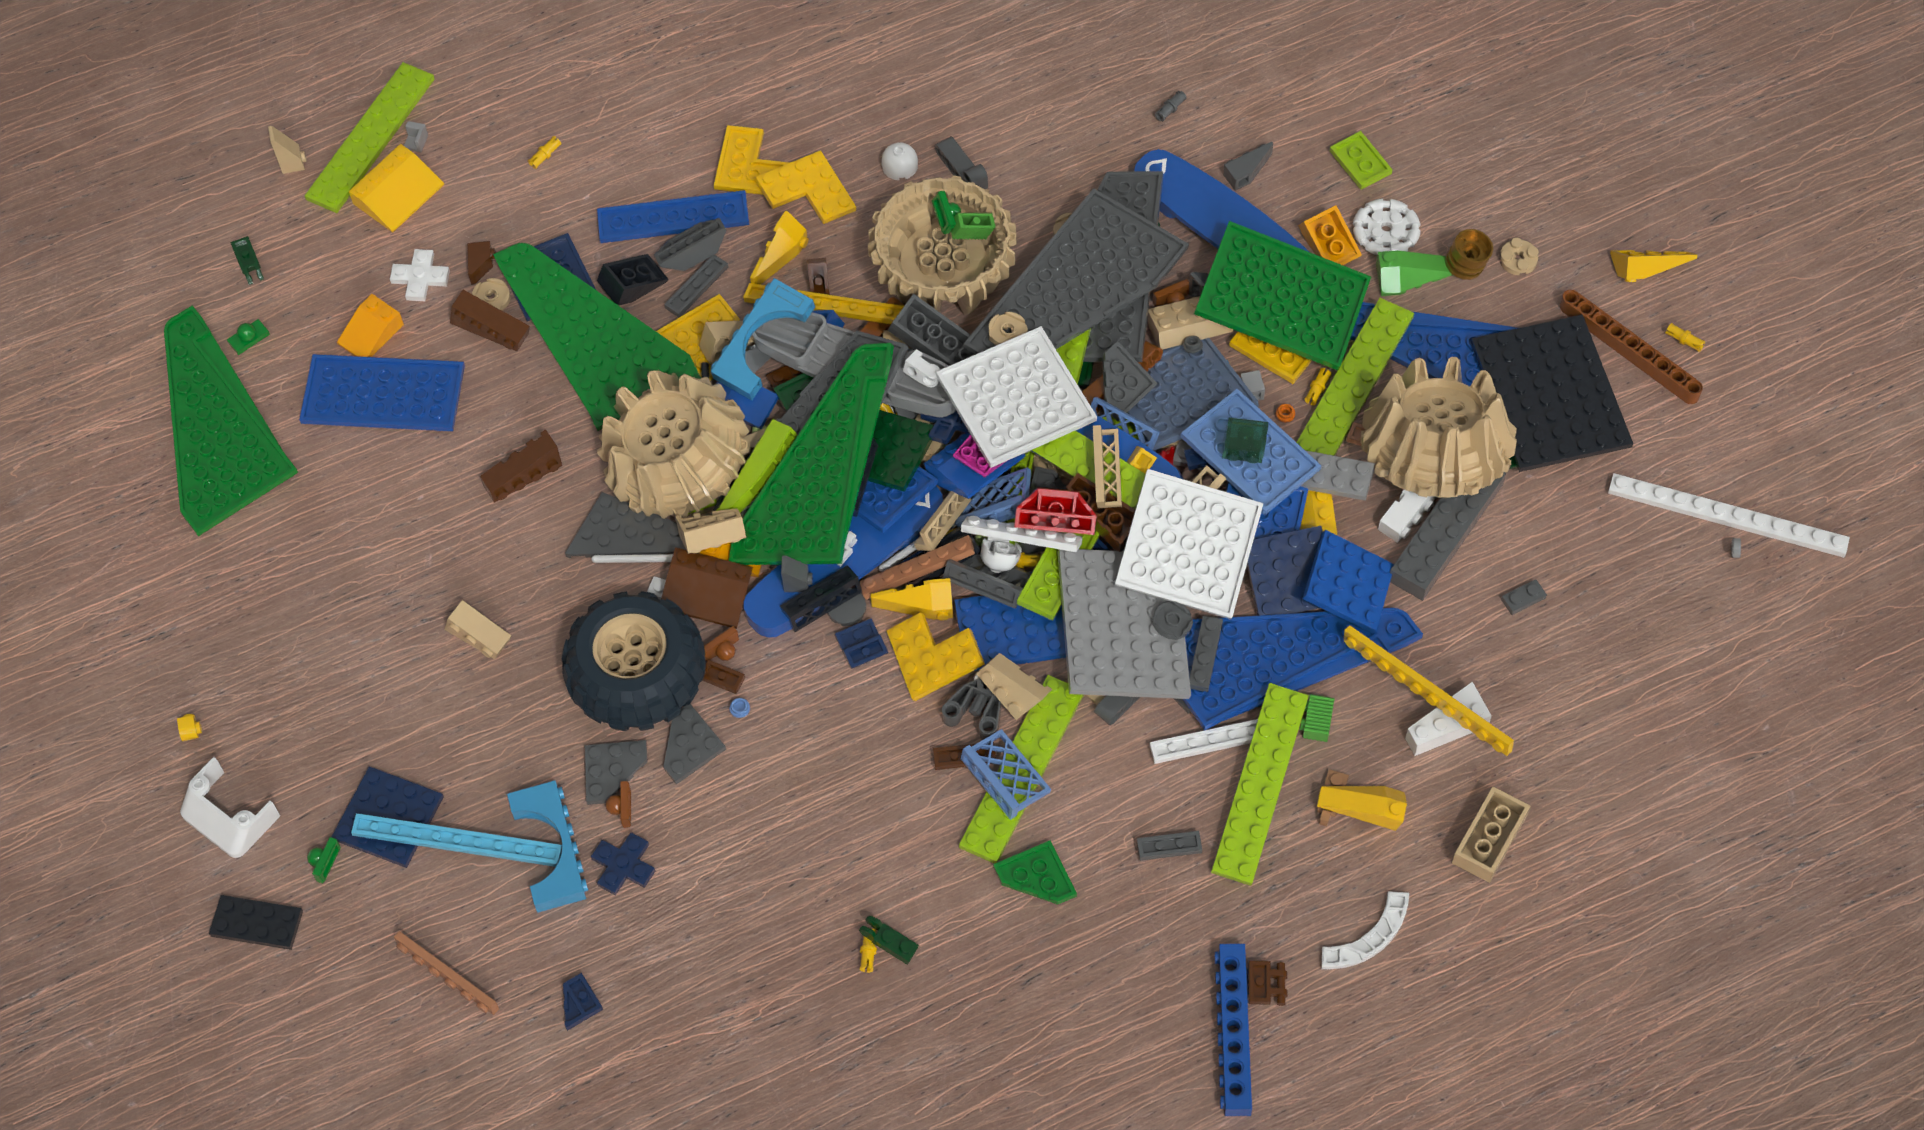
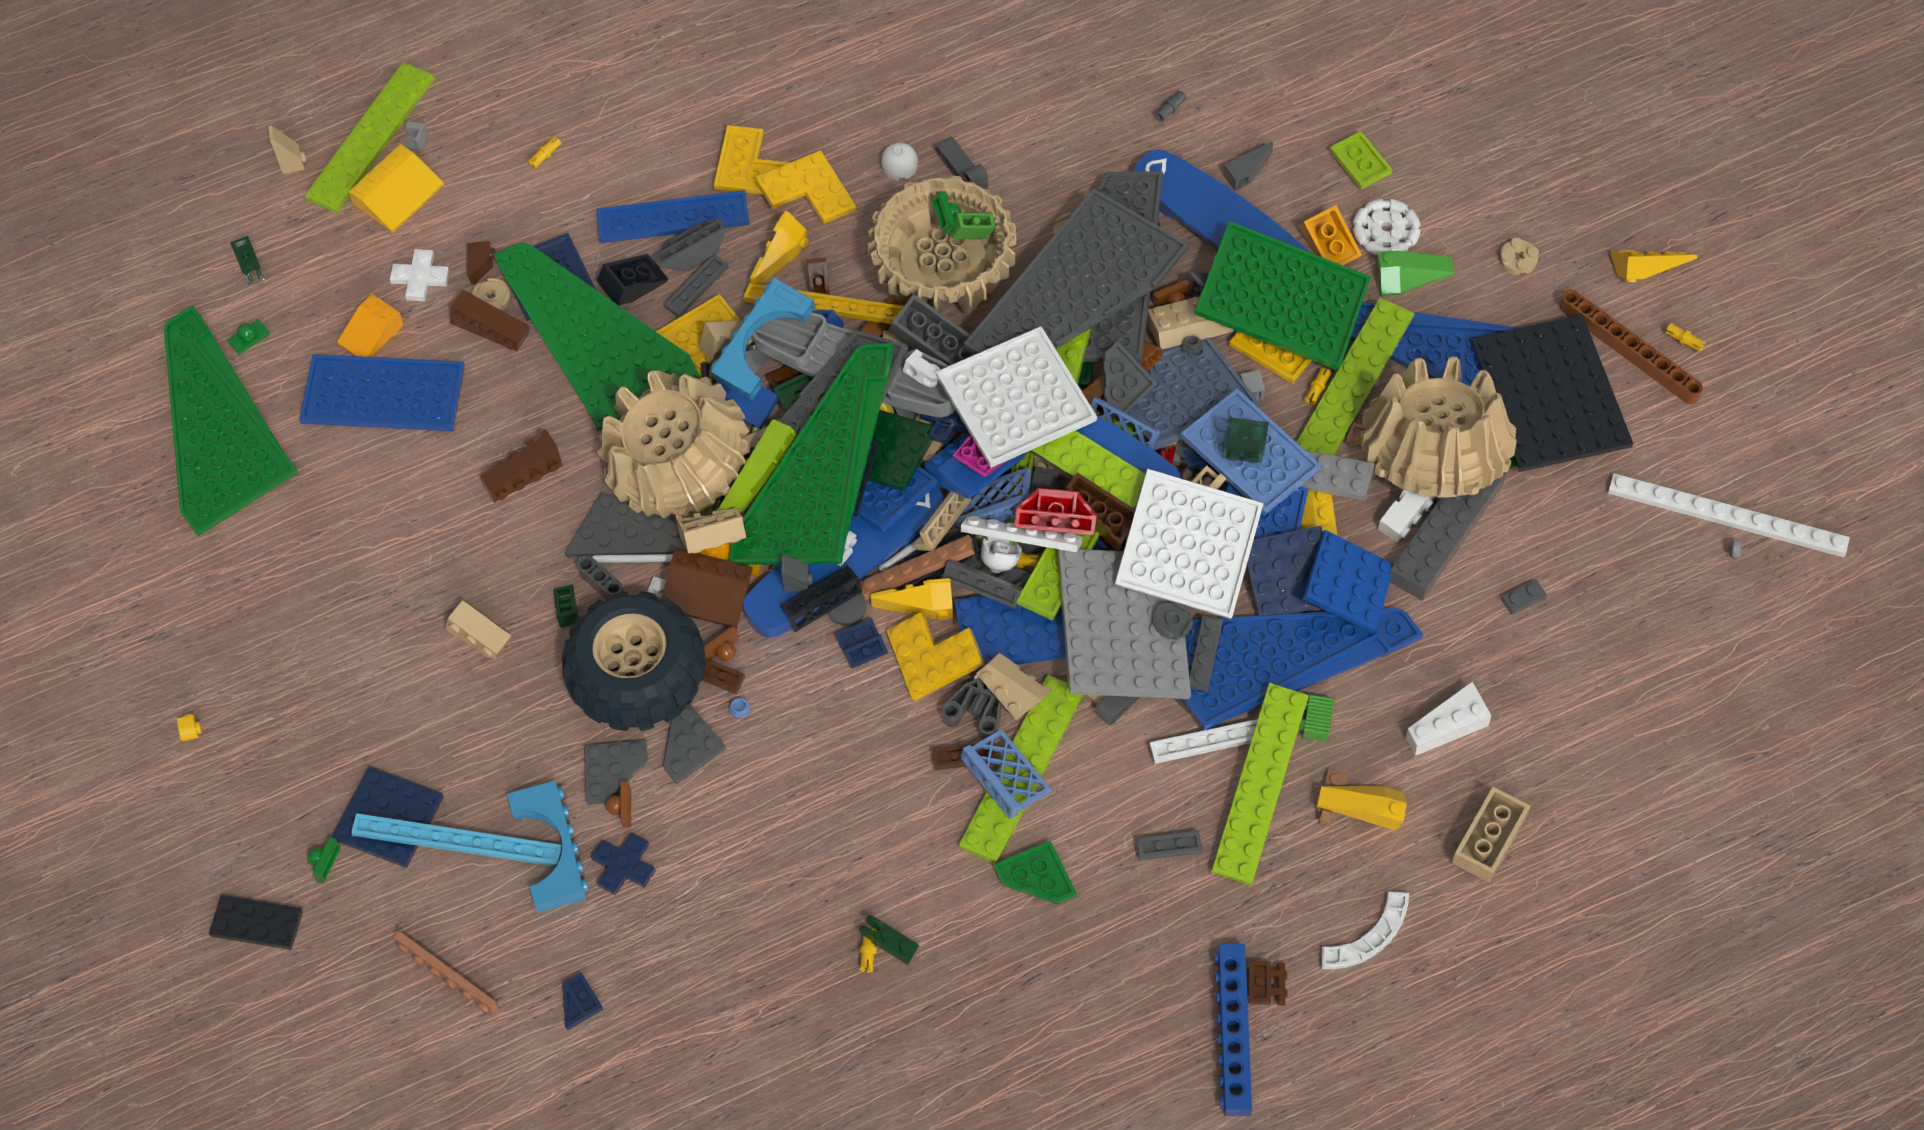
(230, 834): white windscreen -> none
(567, 617): none -> dark green slope
(596, 572): none -> dark grey beam
(1005, 321): tan plate -> none
(1099, 467): tan fence -> none
(1141, 459): yellow slope -> none
(1285, 408): orange plate -> none
(1428, 690): yellow plate -> none
(1469, 254): pearl gold wheel -> none

